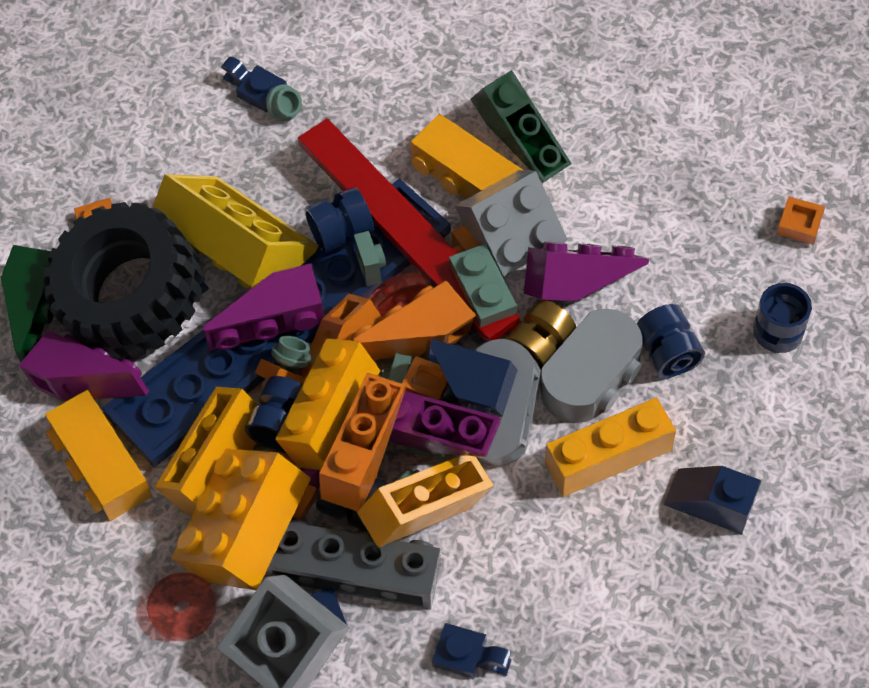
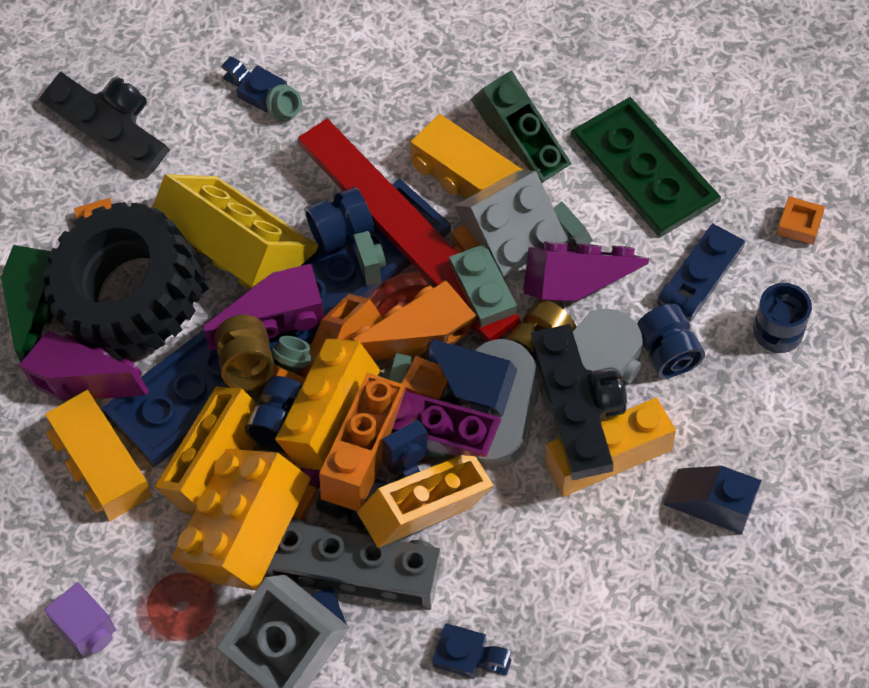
(81, 620): none -> medium lavender brick
(108, 119): none -> black plate
(244, 352): none -> pearl gold wheel
(405, 449): none -> dark blue plate
(571, 225): none -> sand green plate
(578, 400): none -> black plate
(645, 167): none -> dark green tile
(702, 270): none -> dark blue plate

